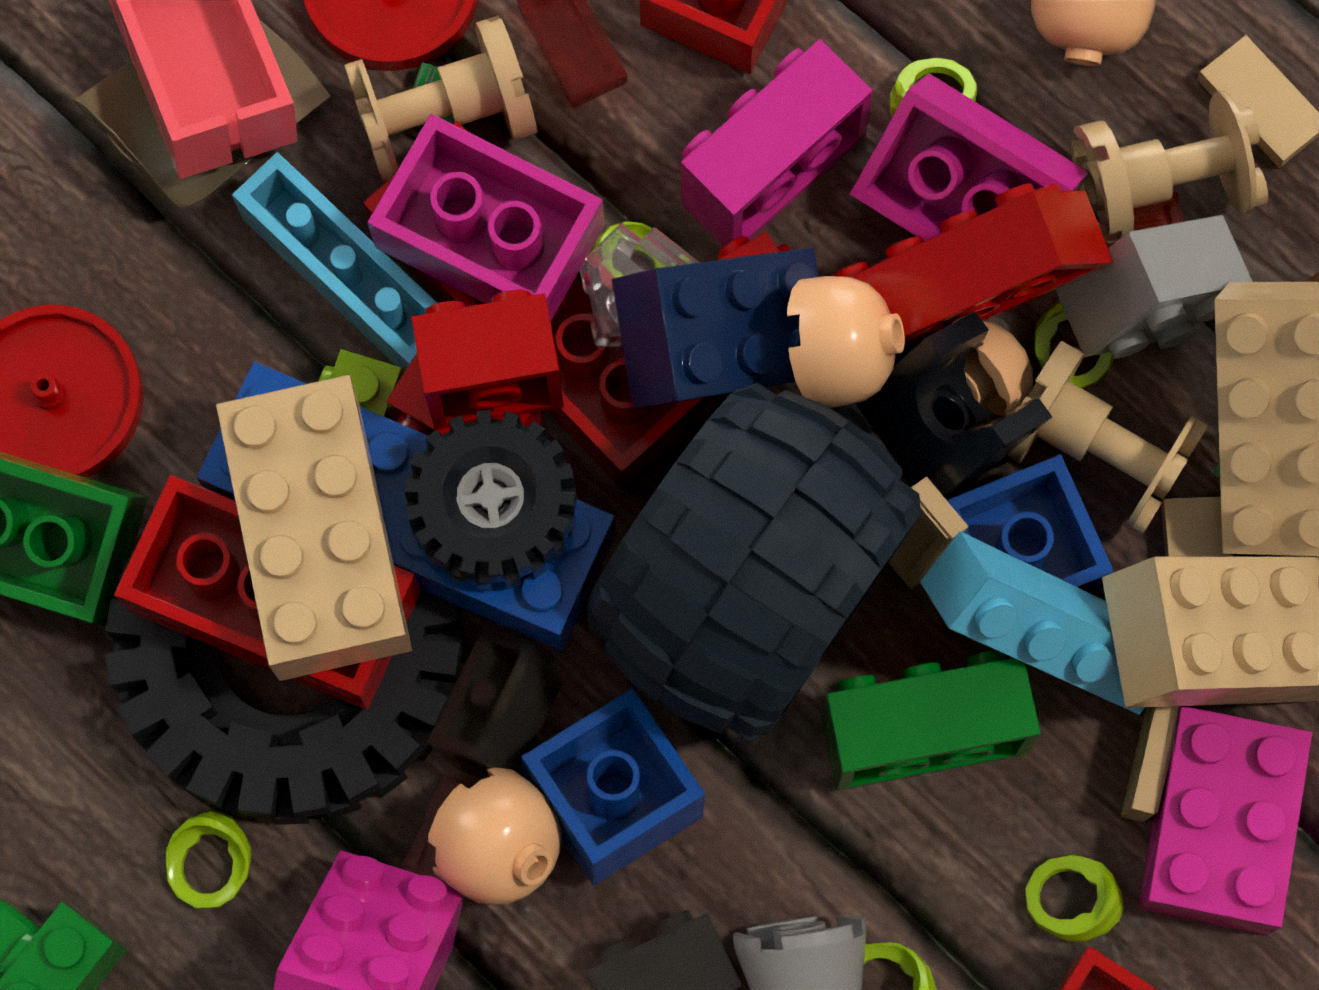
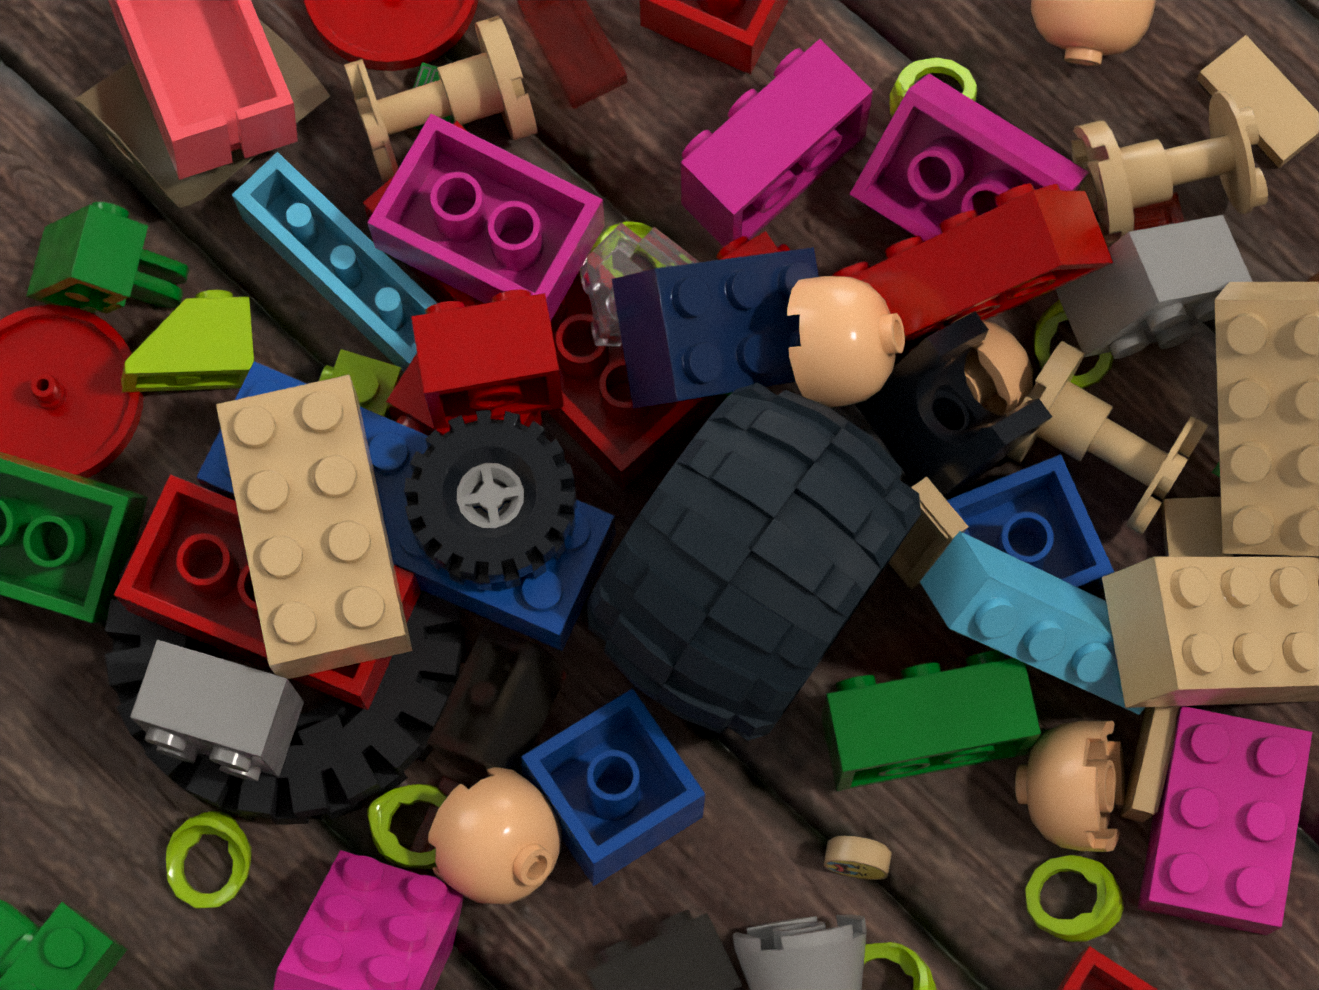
(99, 261): none -> green brick
(196, 347): none -> lime slope
(217, 710): none -> light grey brick
(380, 817): none -> lime piece
(857, 857): none -> tan tile
(1074, 784): none -> light nougat cylinder

